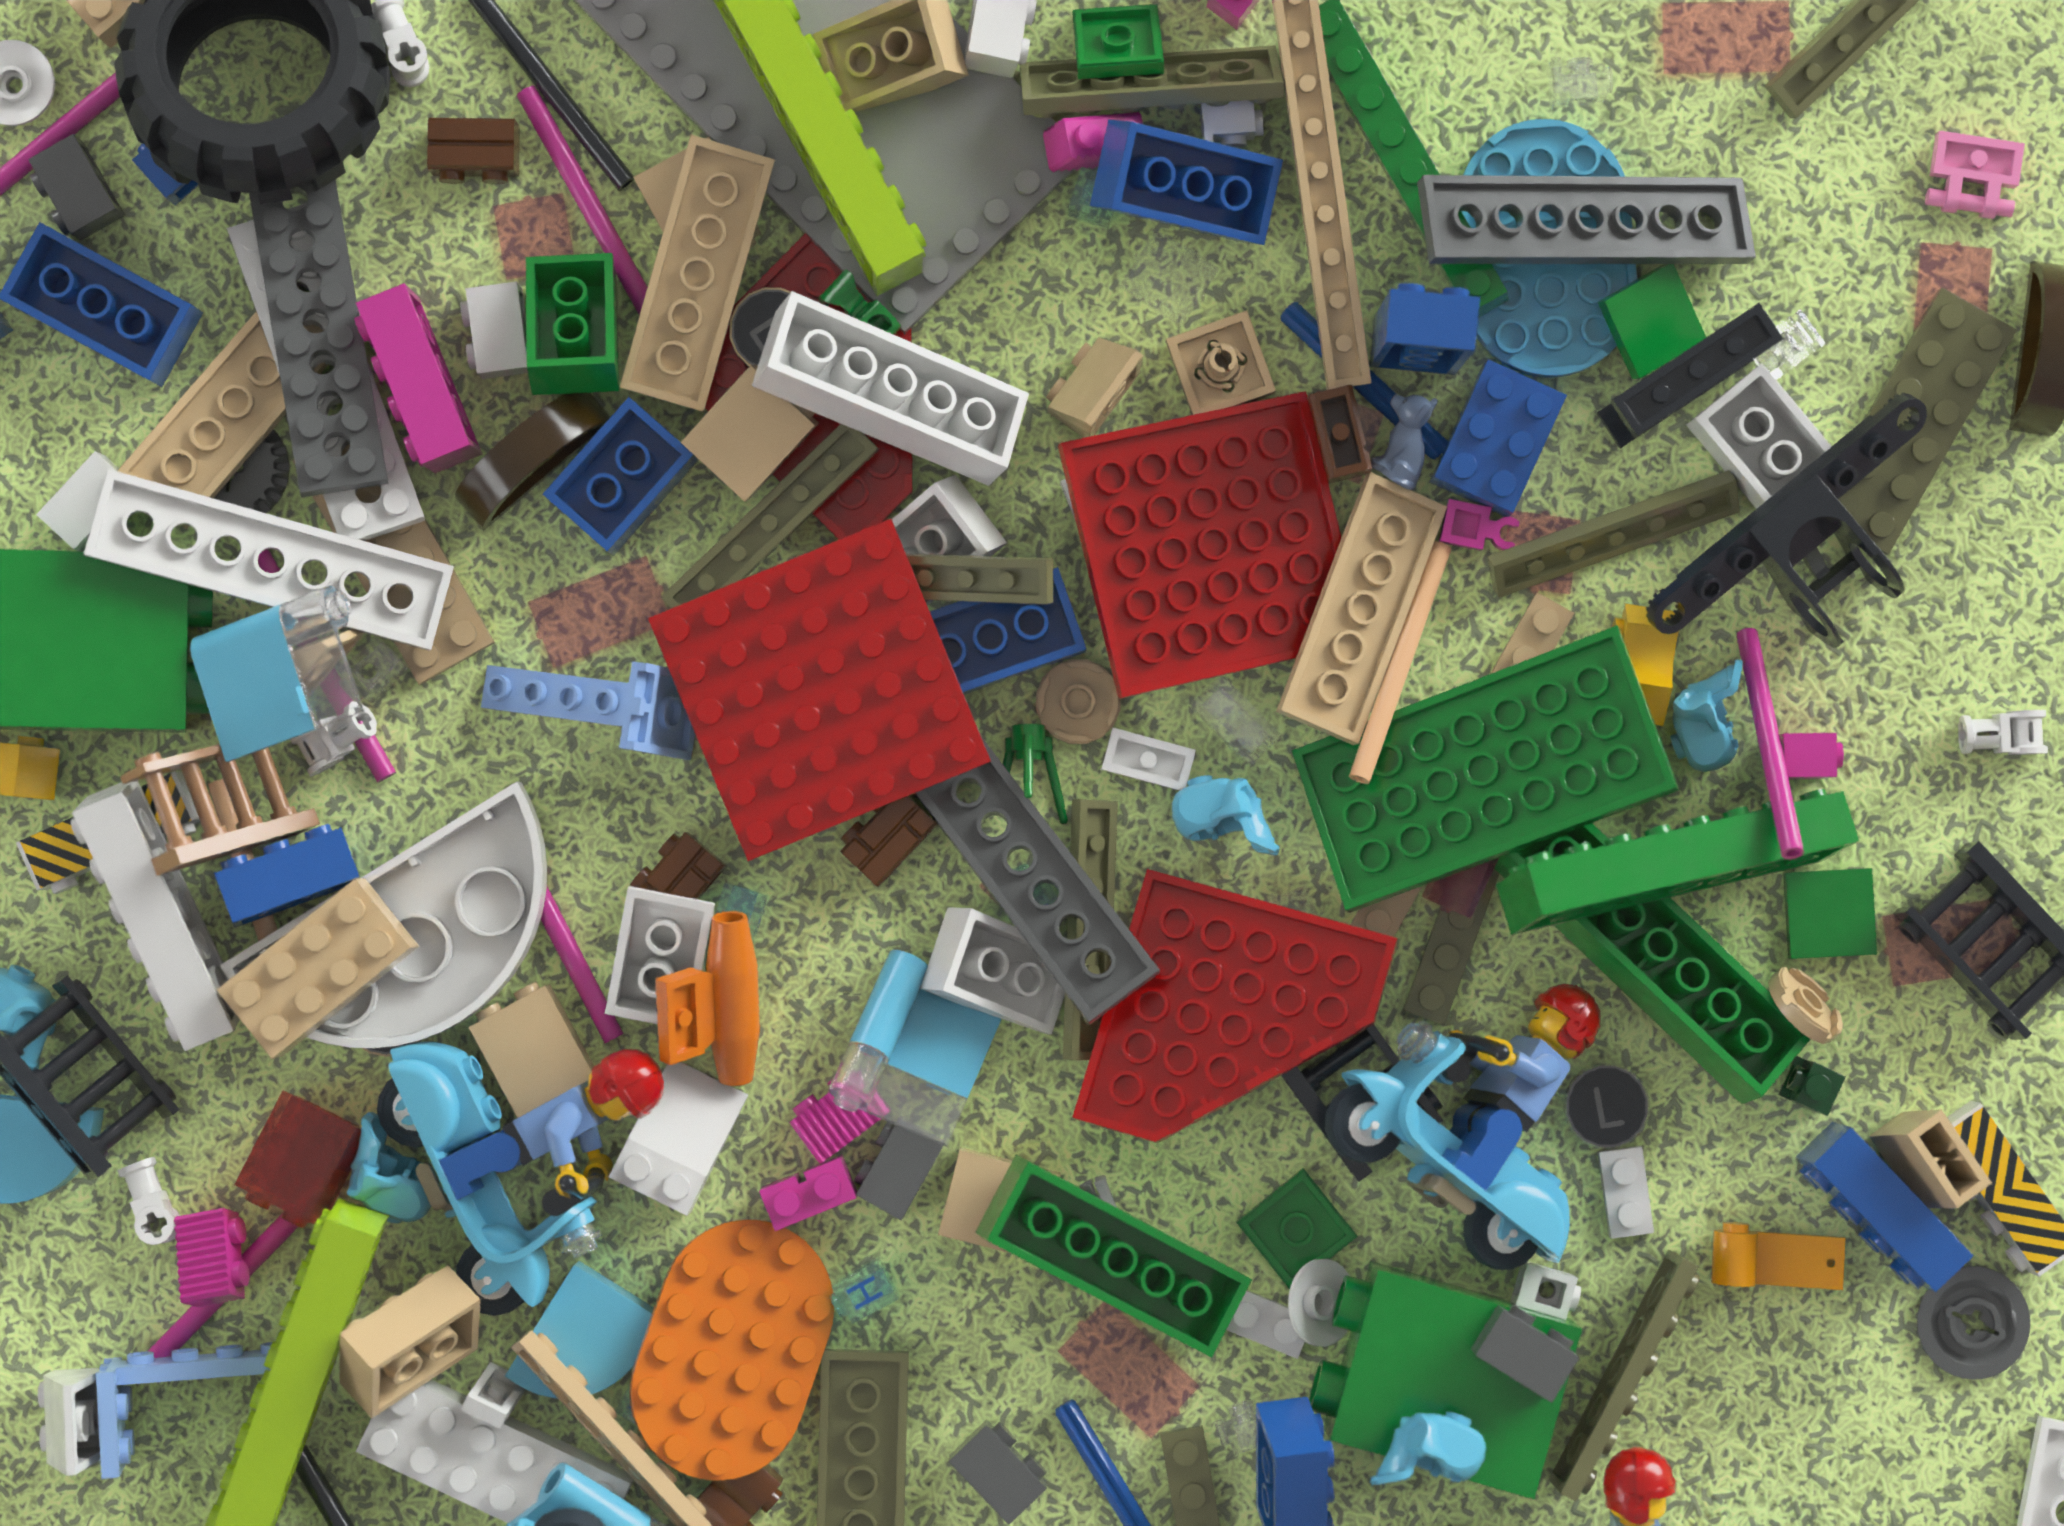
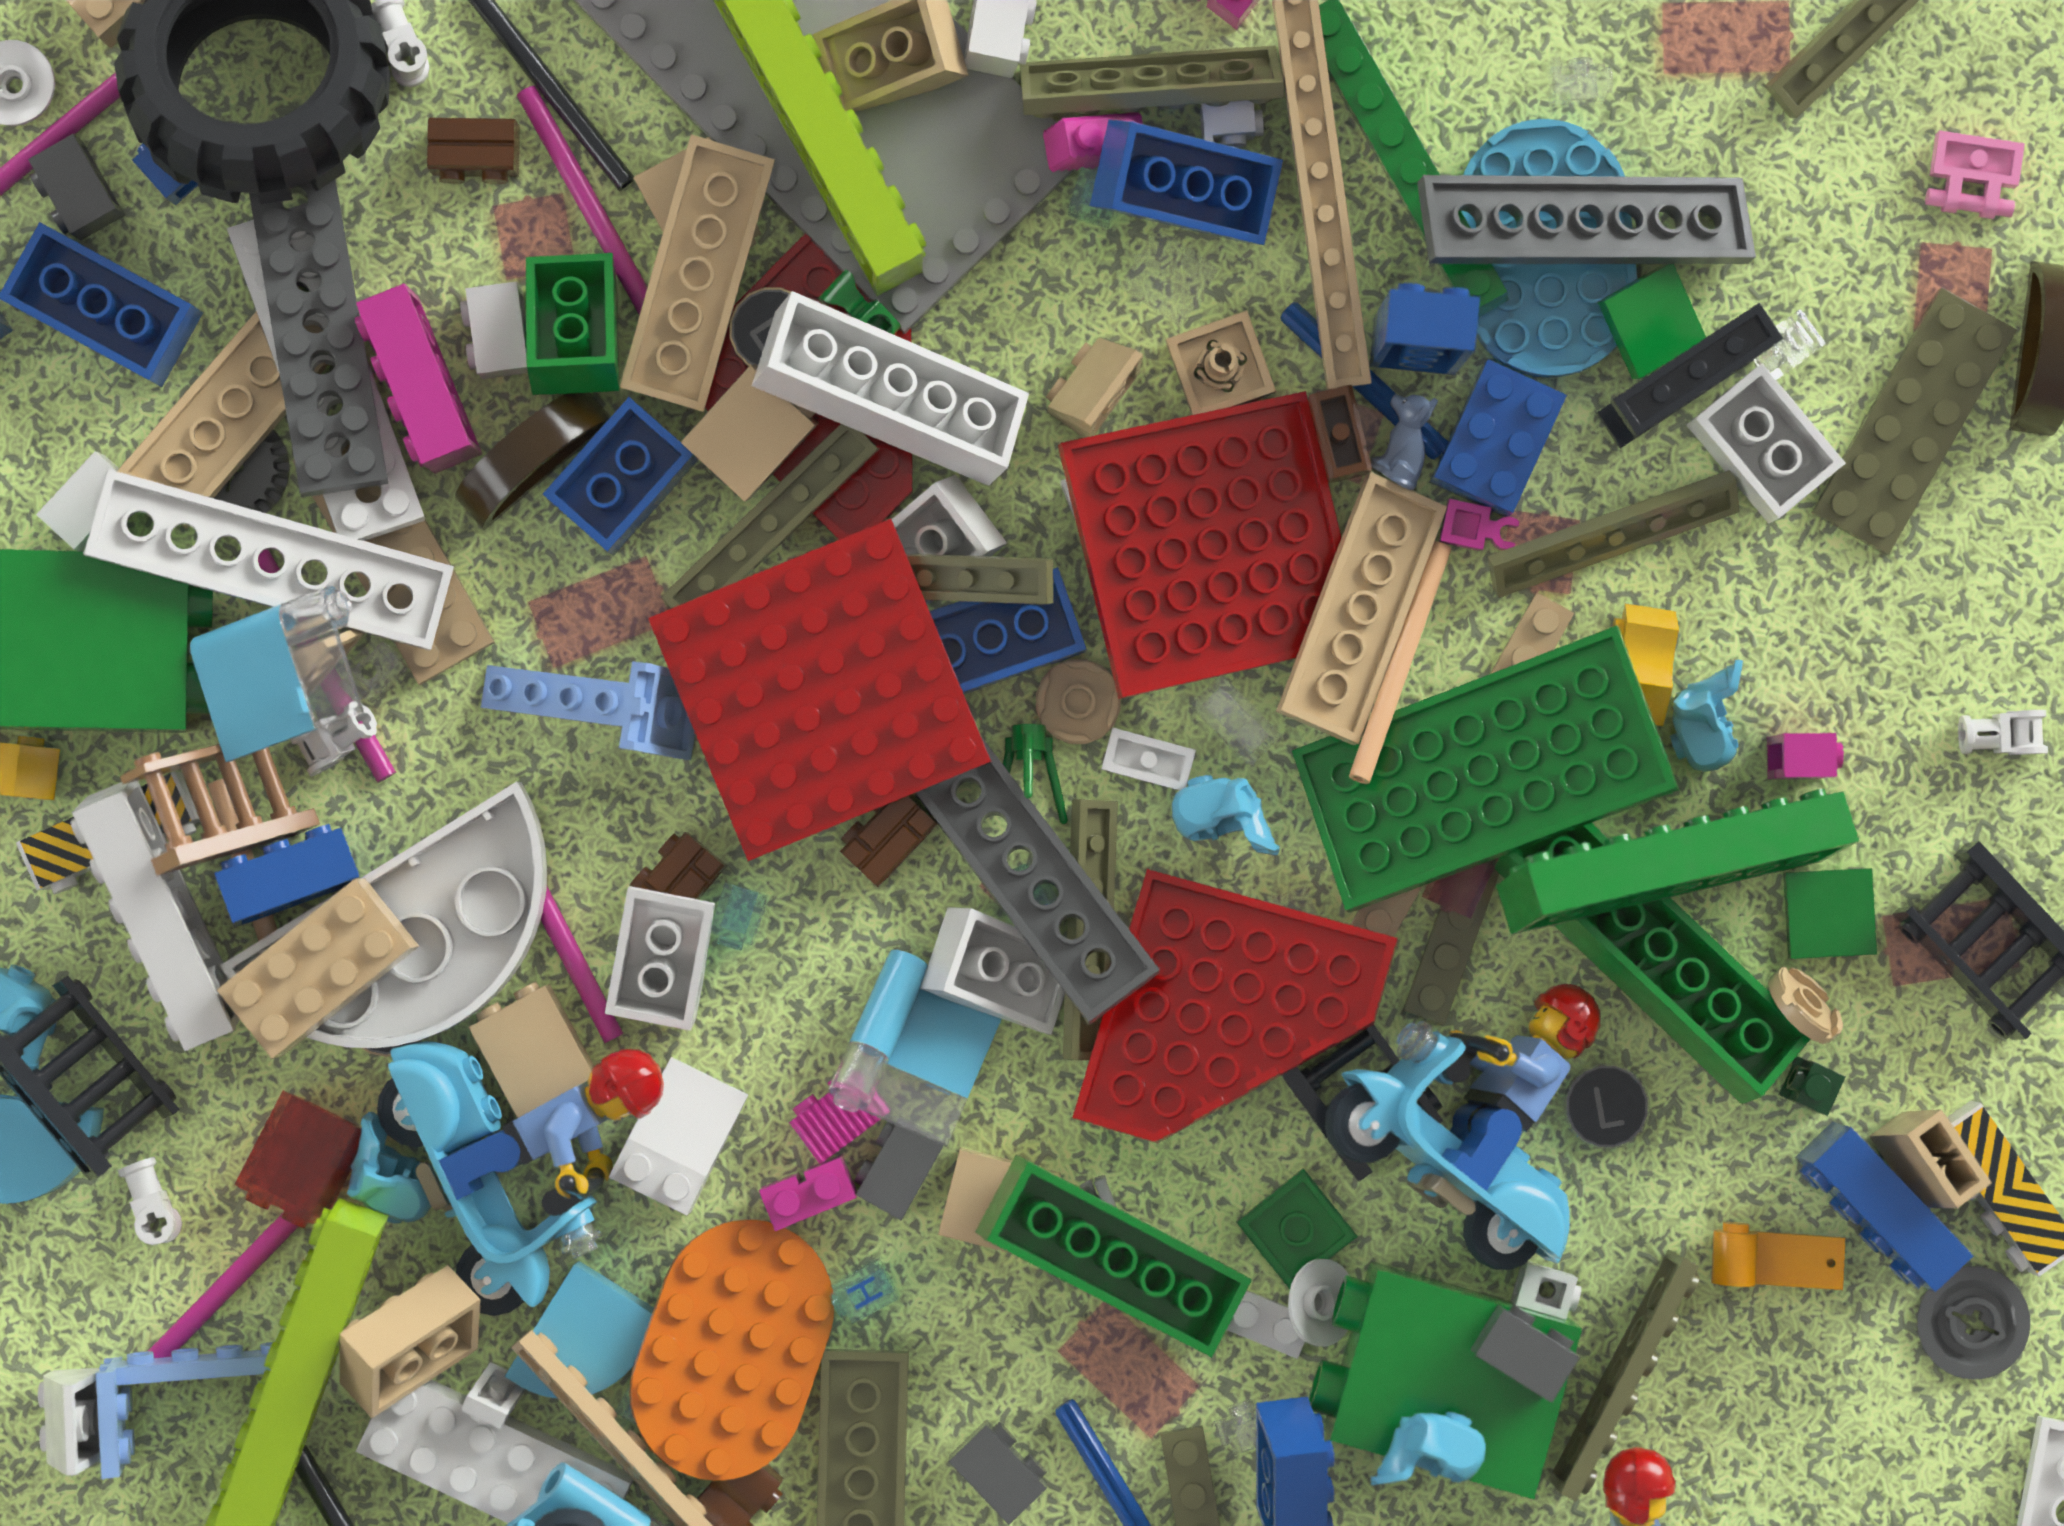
(211, 1257): dark pink brick -> none
(714, 1004): orange plate -> none
(1118, 41): green tile -> none
(1625, 1192): white plate -> none
(1769, 744): dark pink piece -> none
(1792, 528): black piece -> none

